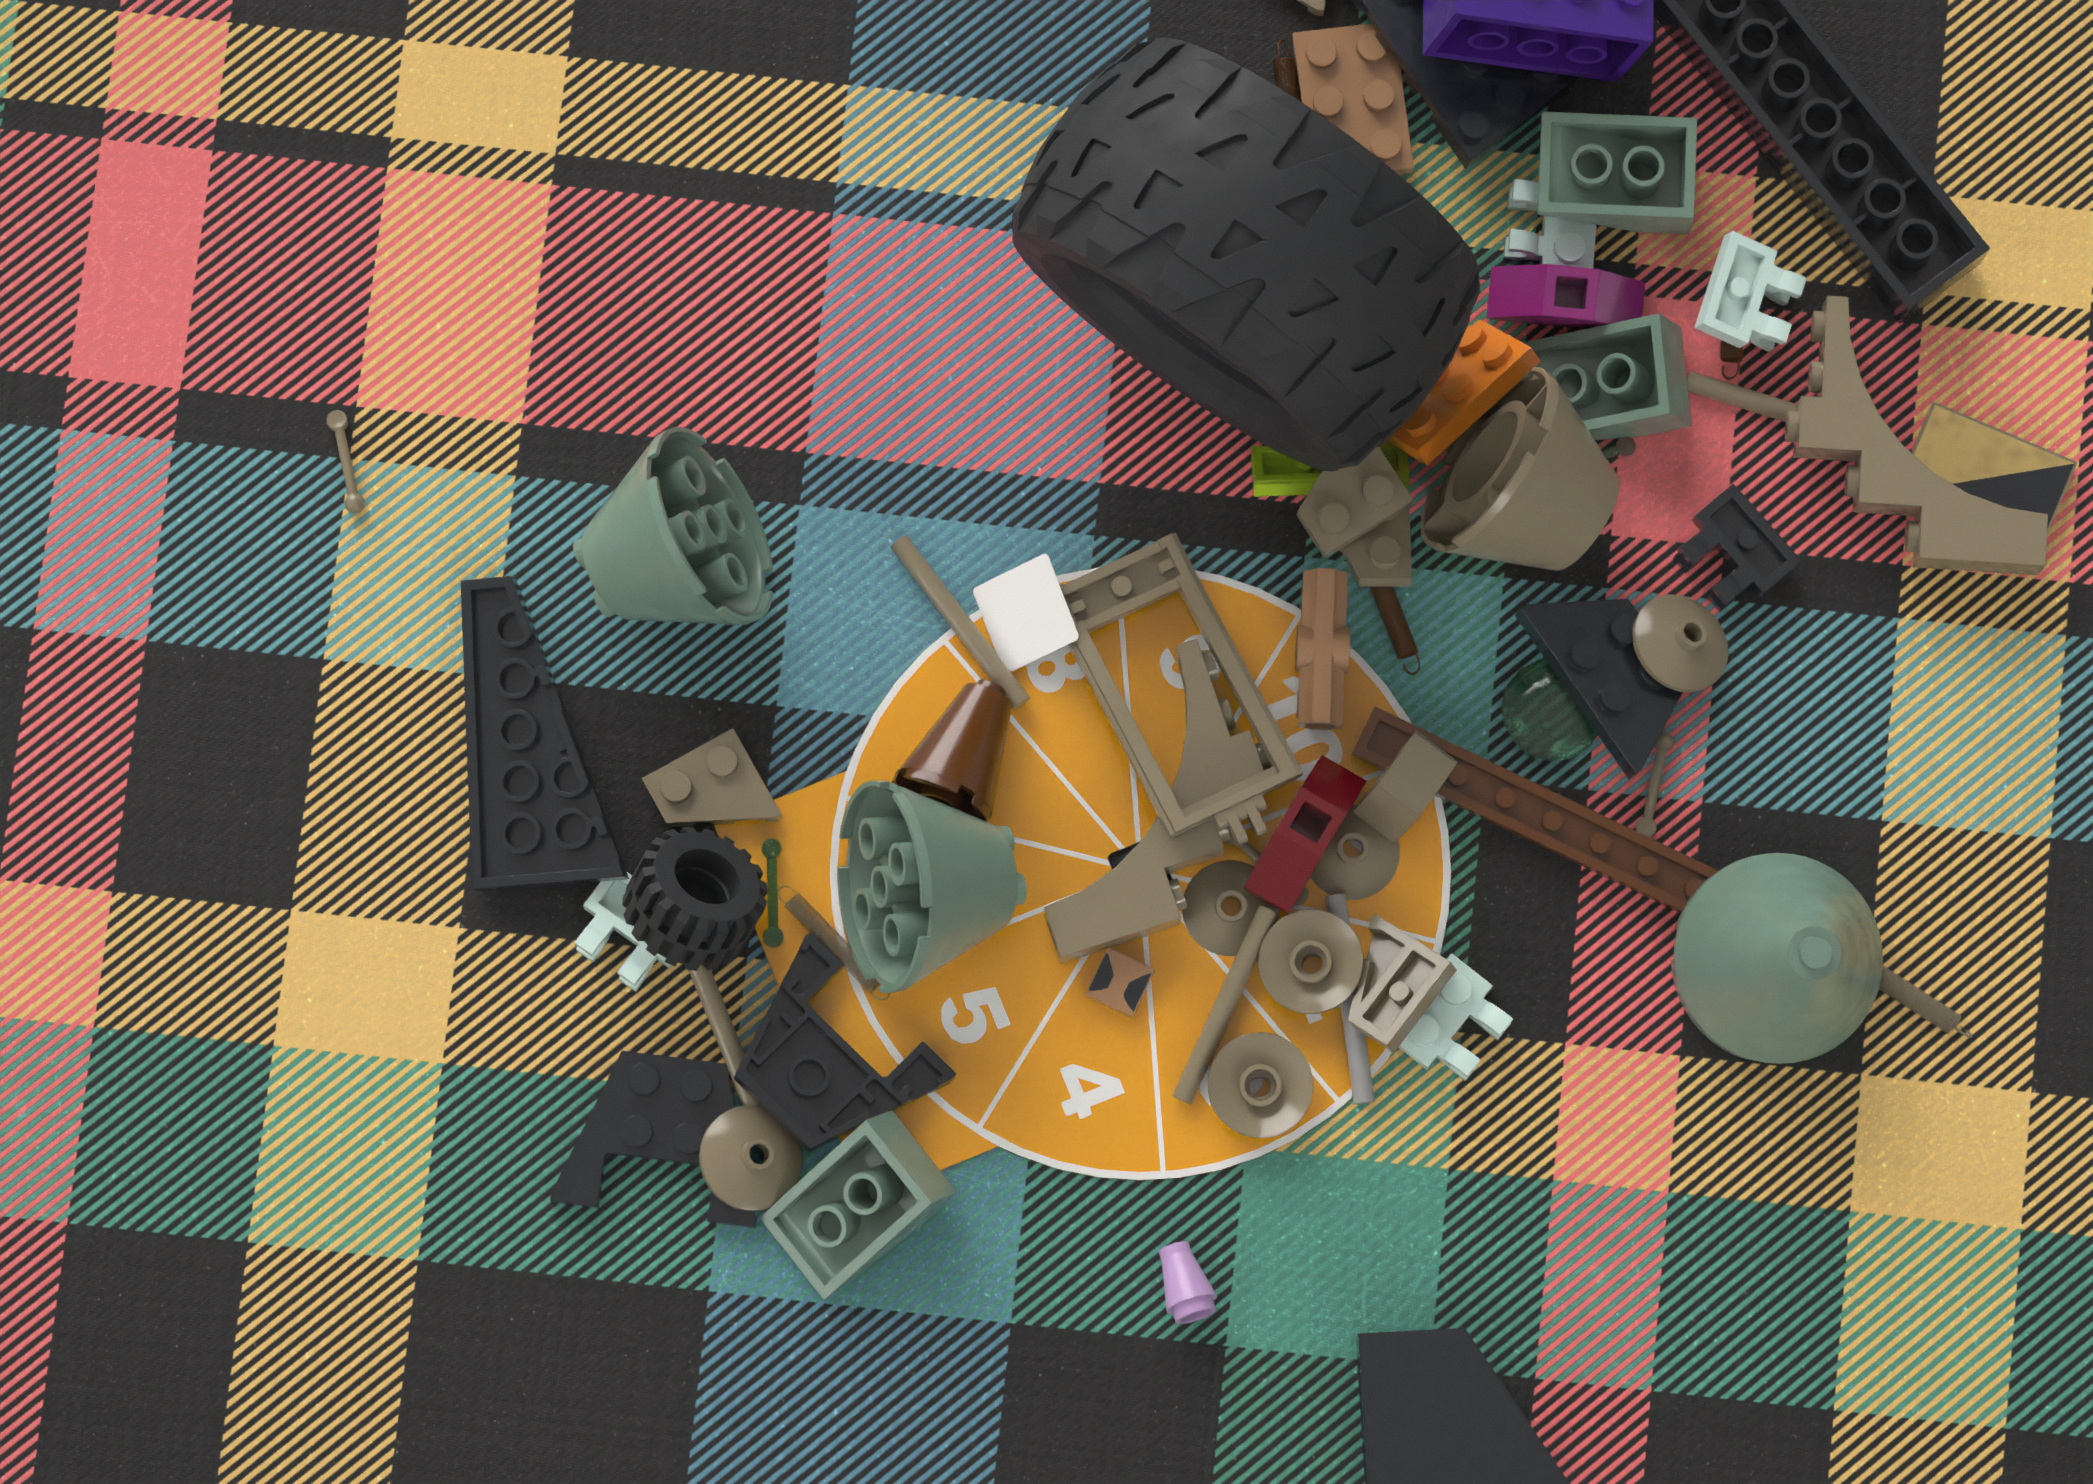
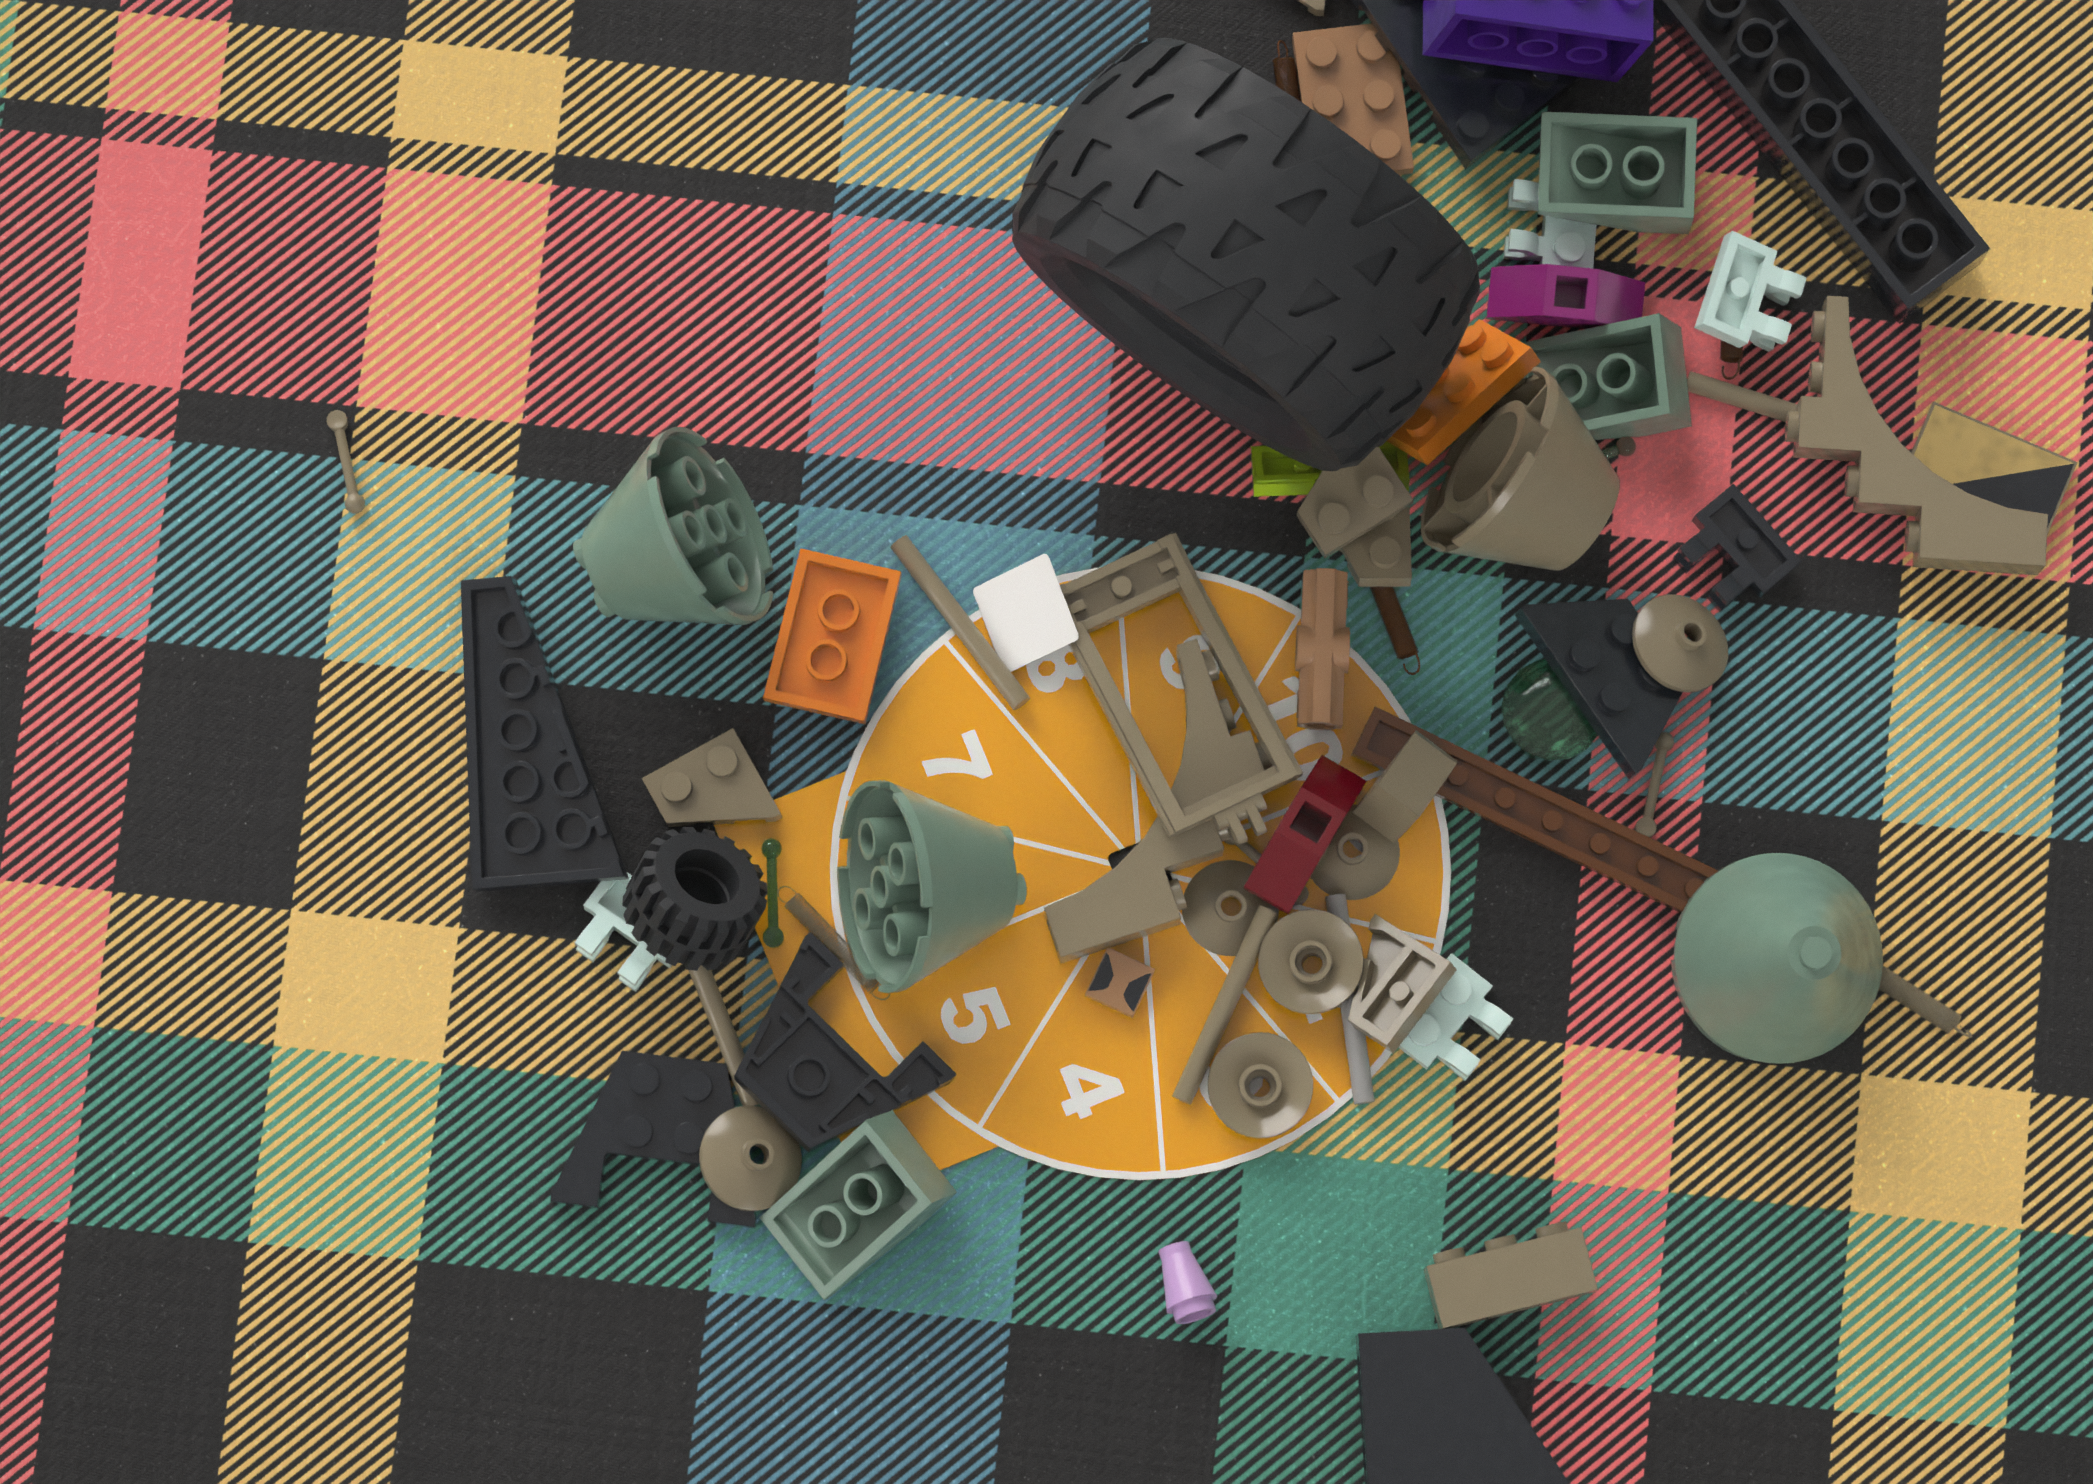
(832, 636): none -> orange plate
(962, 751): reddish brown cone -> none
(1509, 1276): none -> dark tan brick

